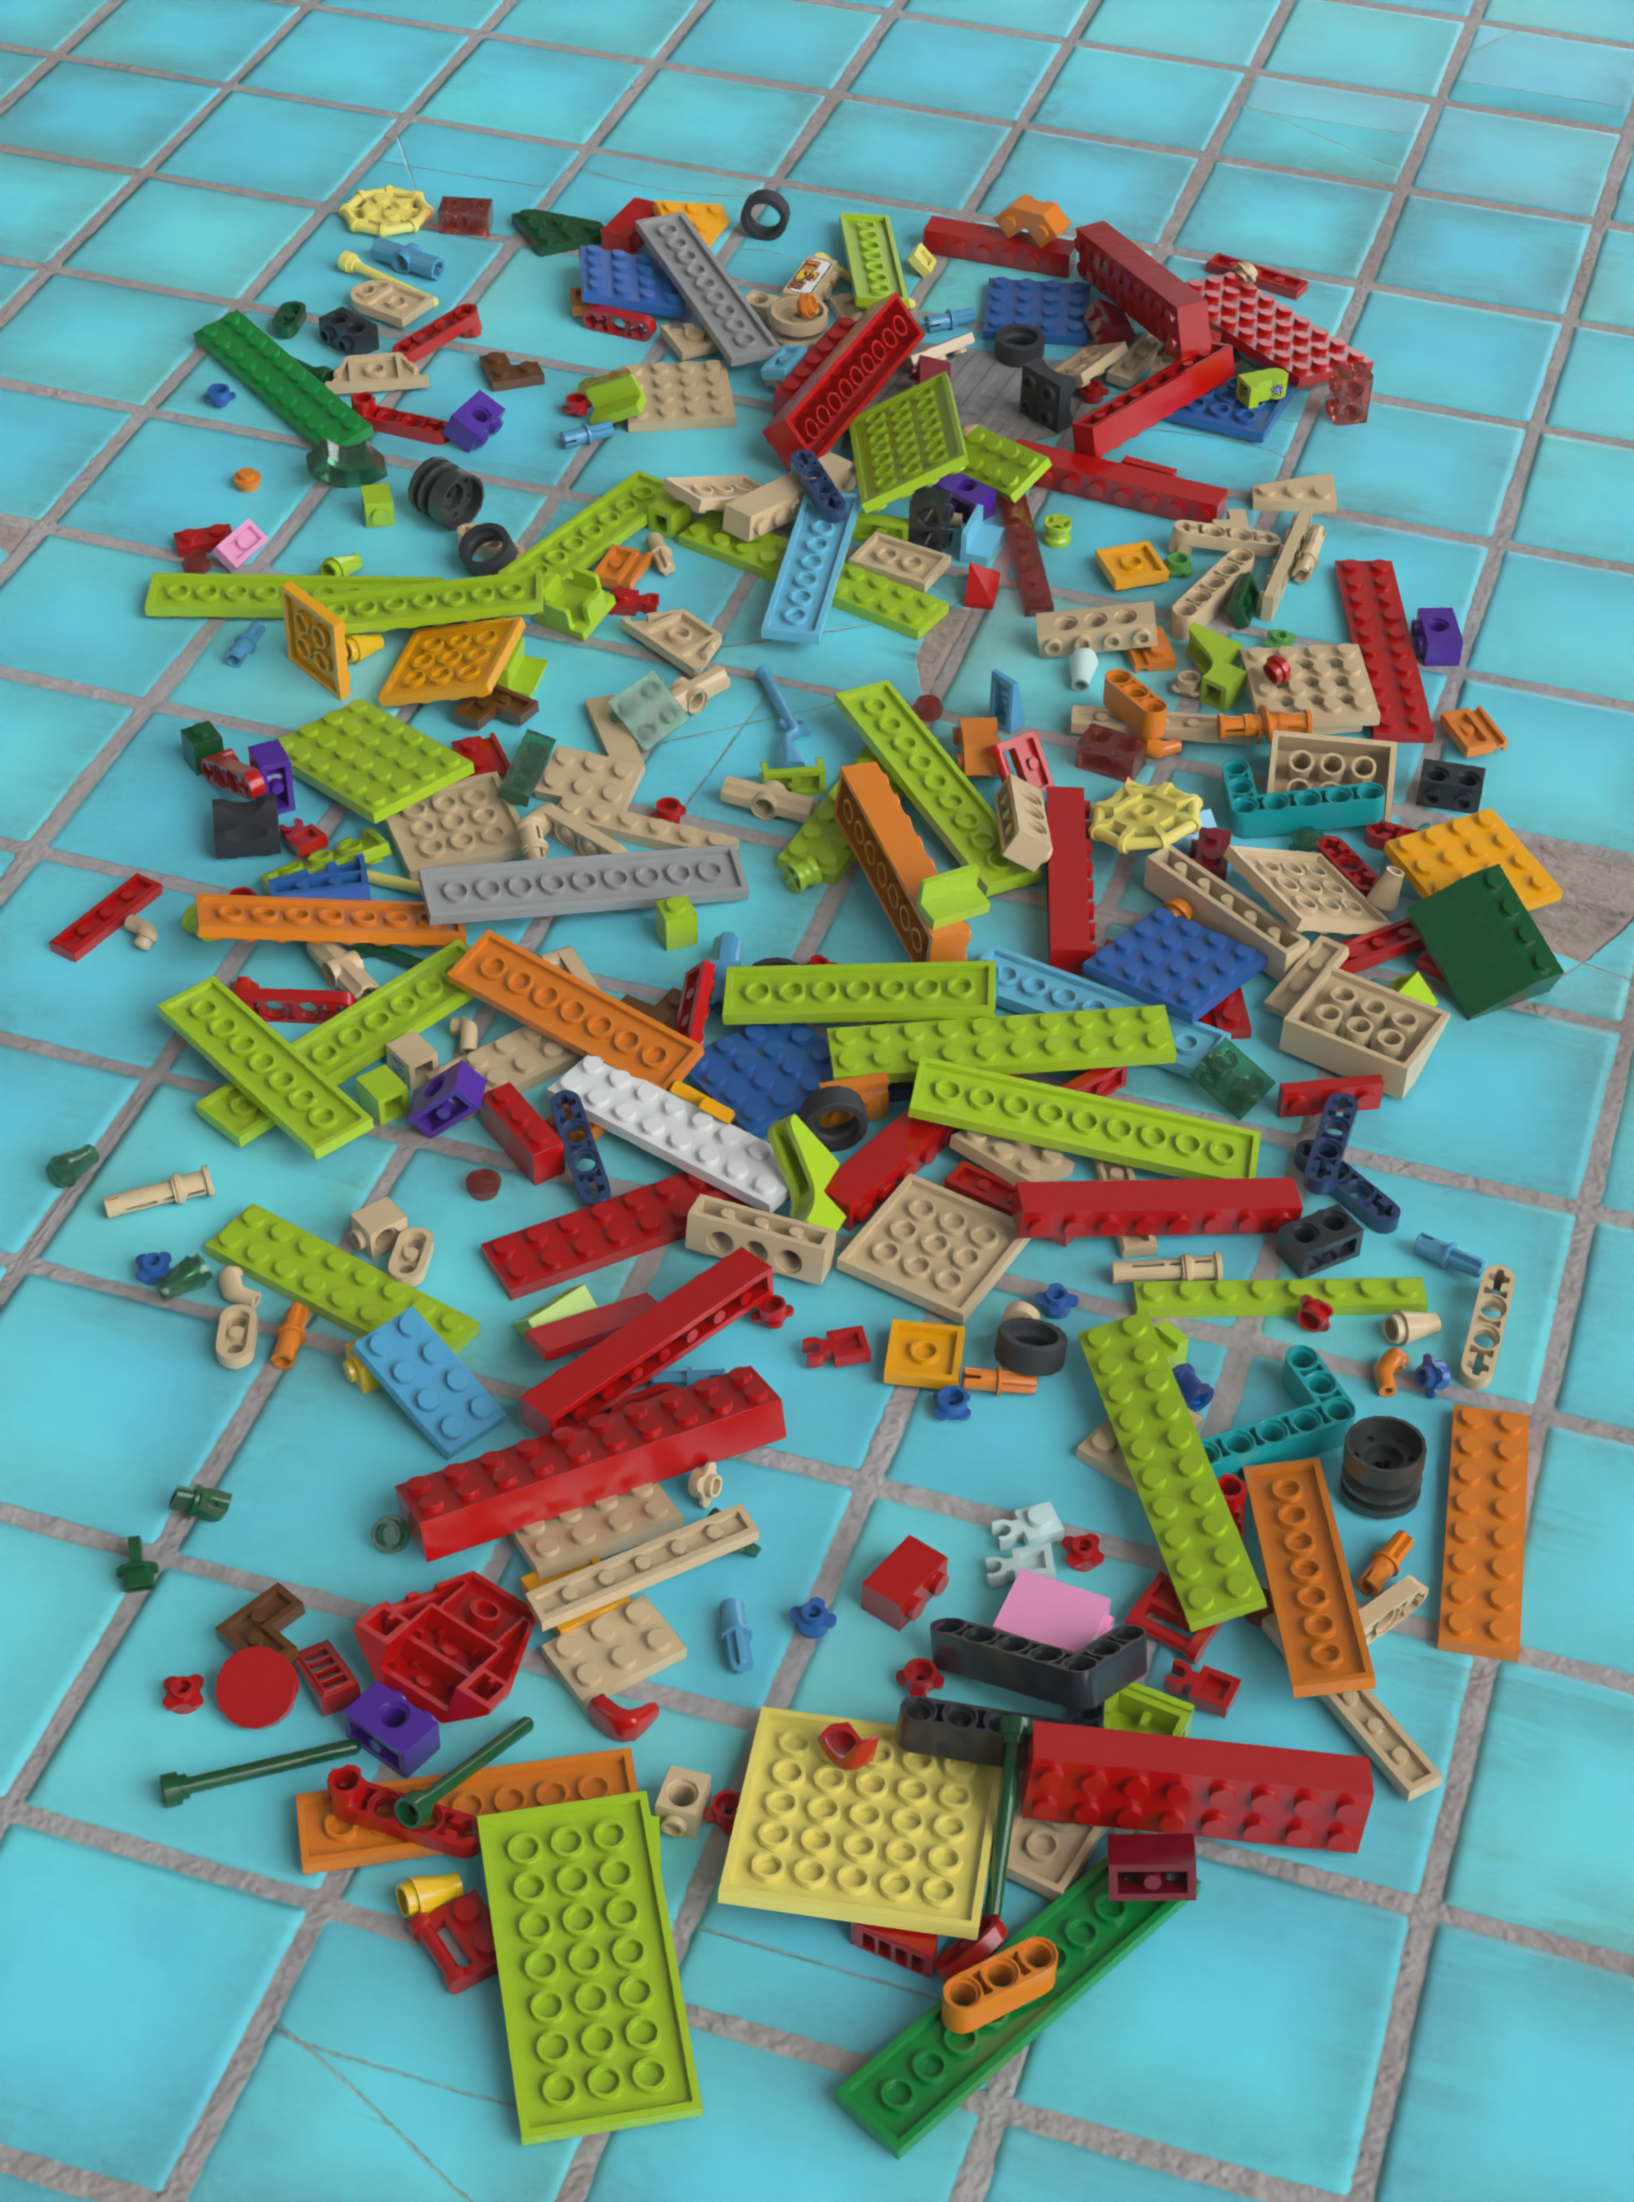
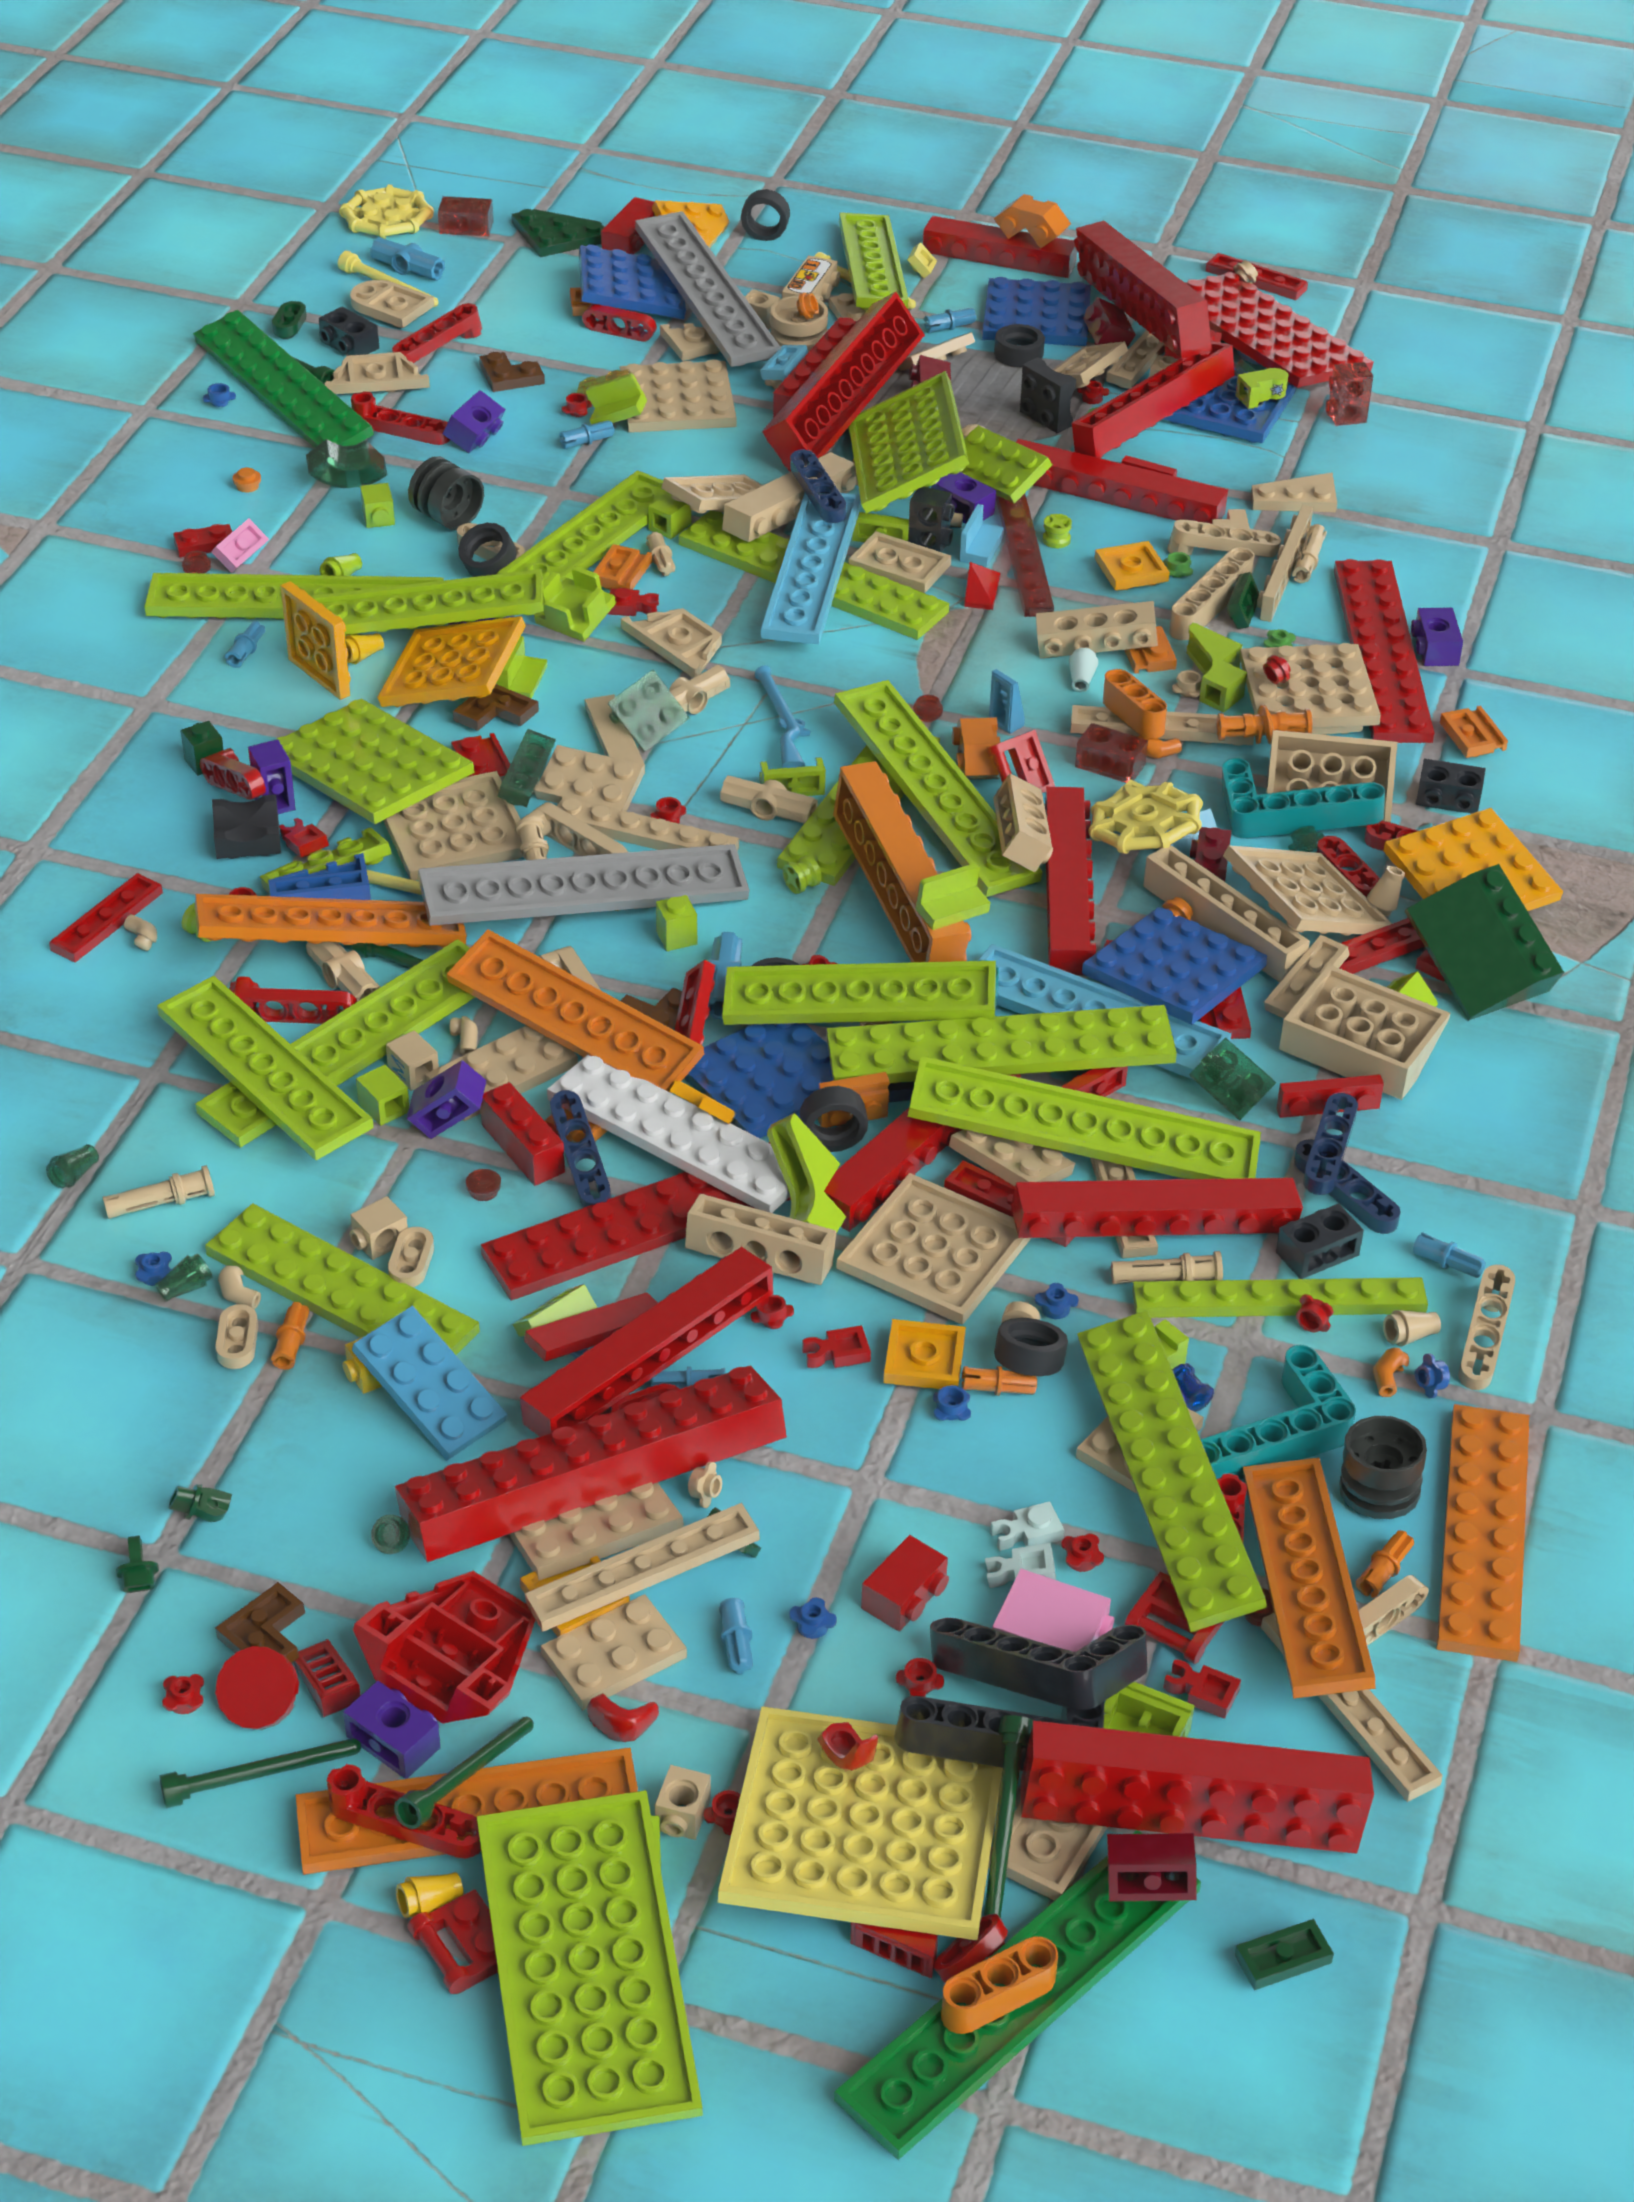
(1284, 1954): none -> dark green plate

